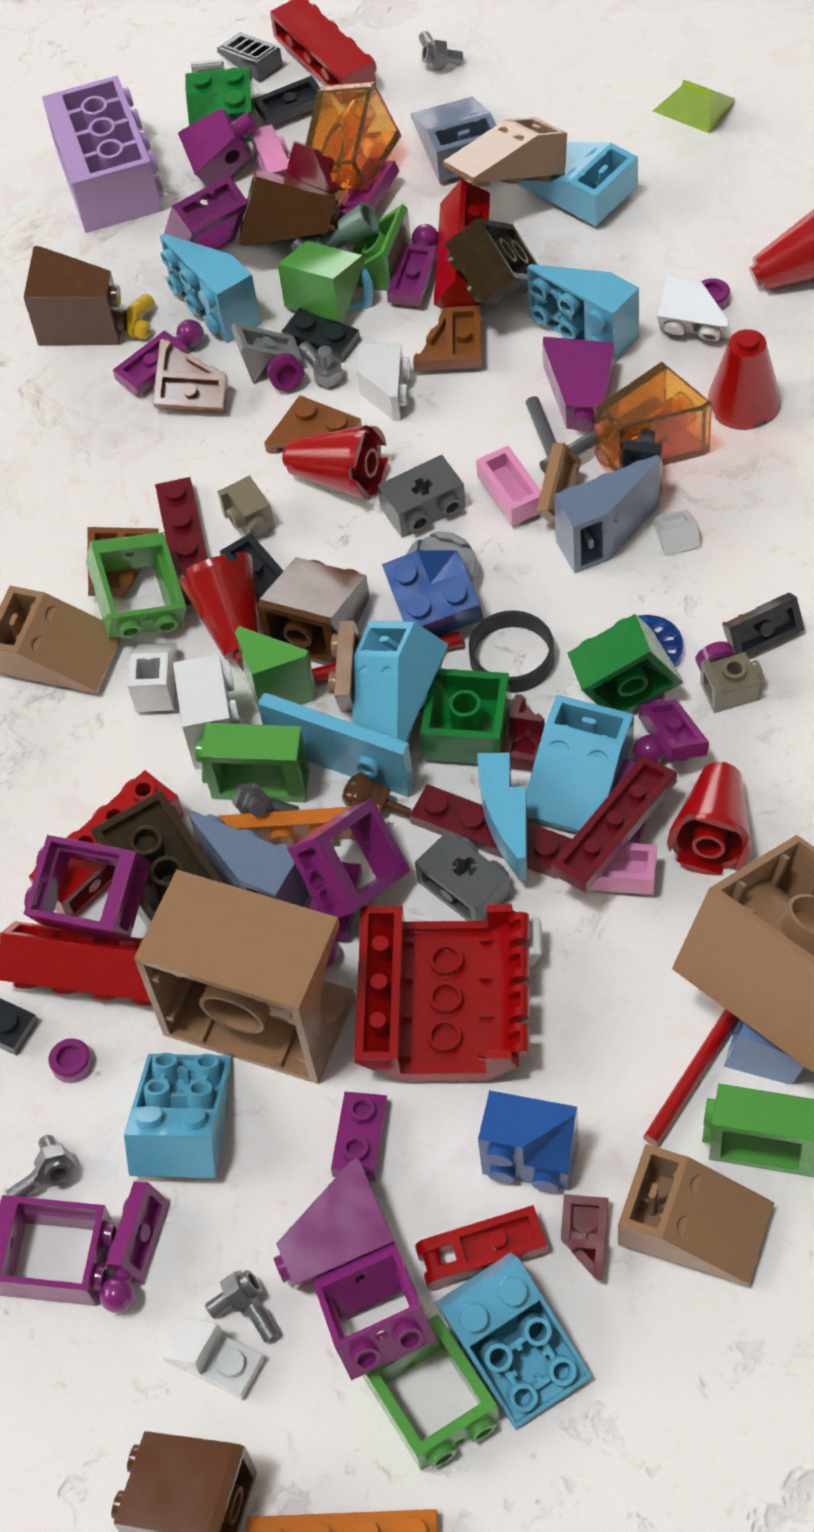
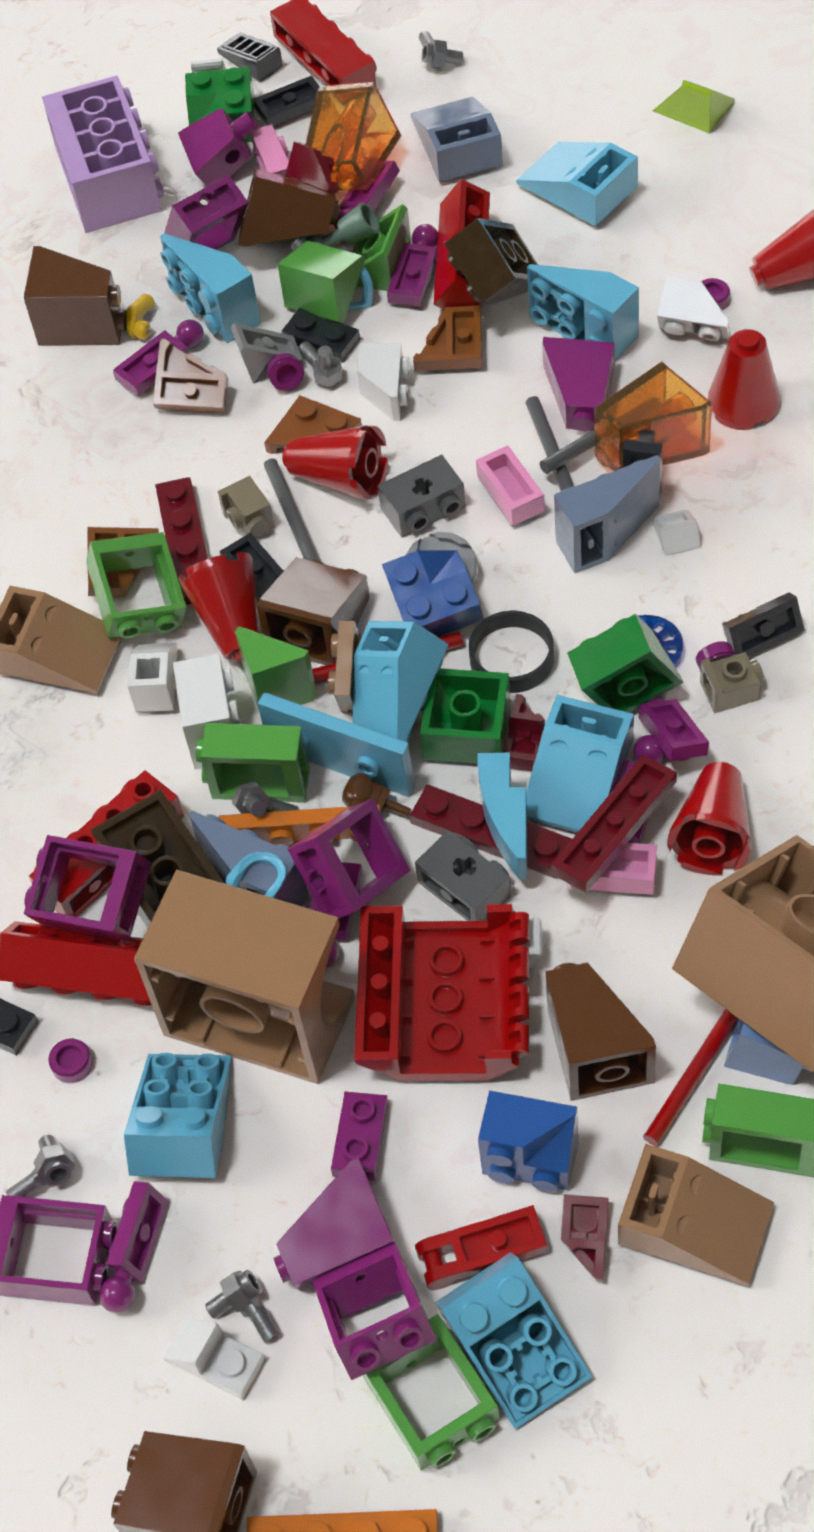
(240, 869): none -> medium azure piece
(290, 510): none -> dark grey bar
(512, 152): medium nougat slope -> none
(559, 475): medium nougat tile -> none
(596, 1034): none -> reddish brown slope

